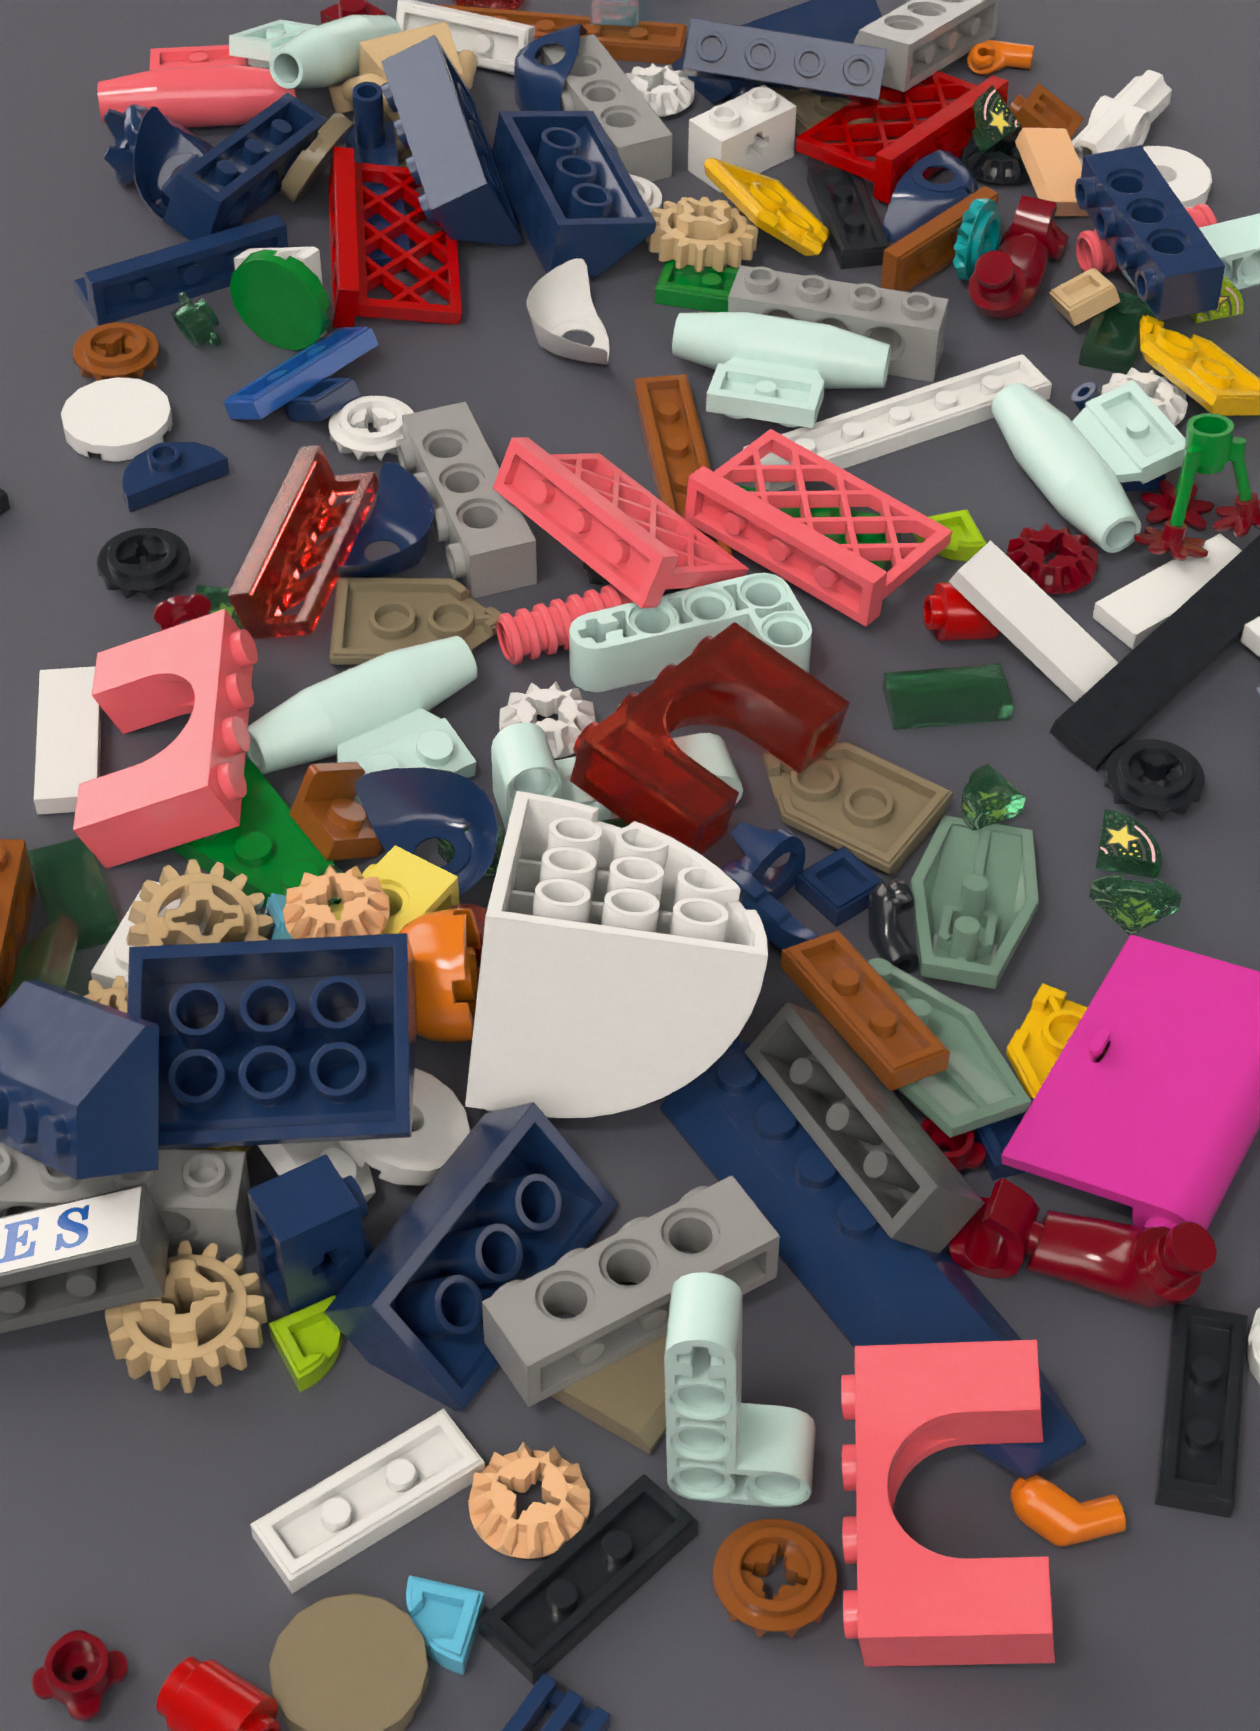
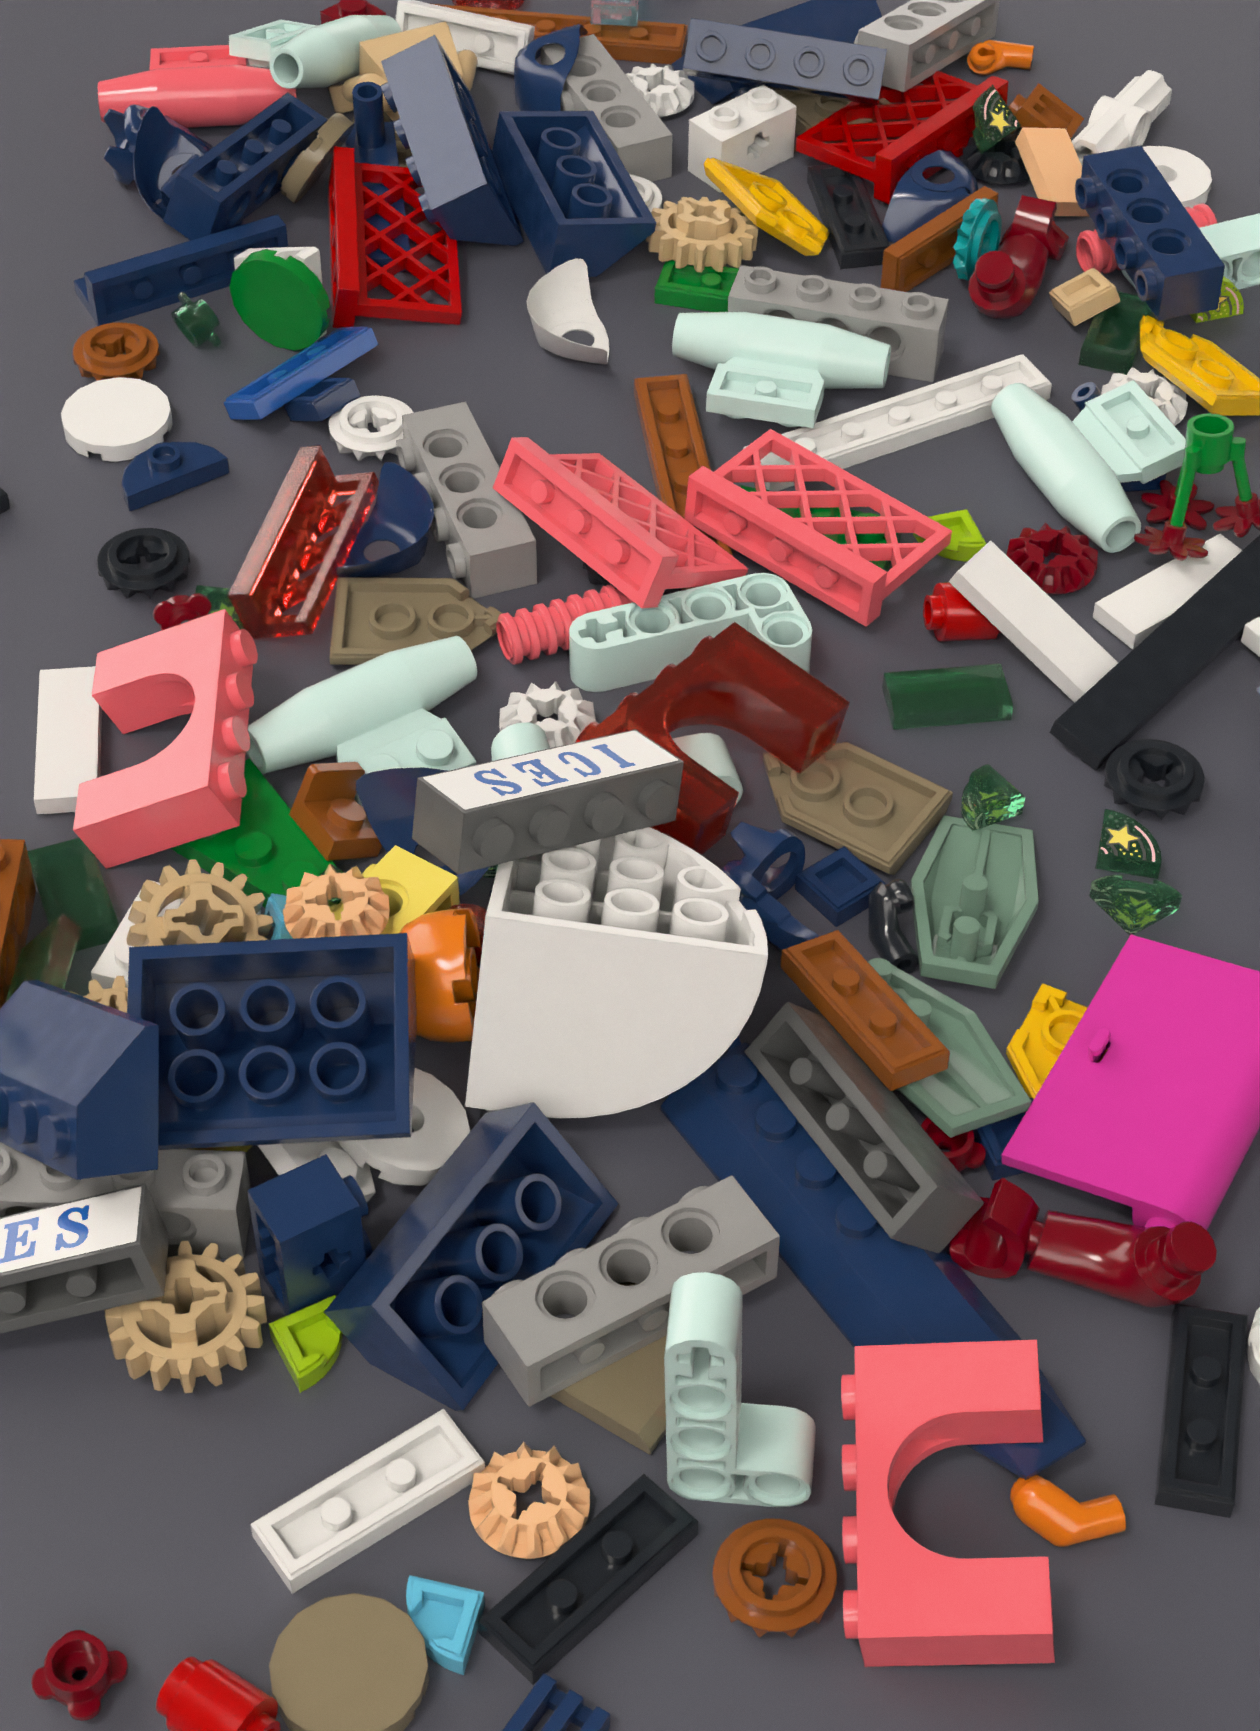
(546, 800): none -> dark grey brick

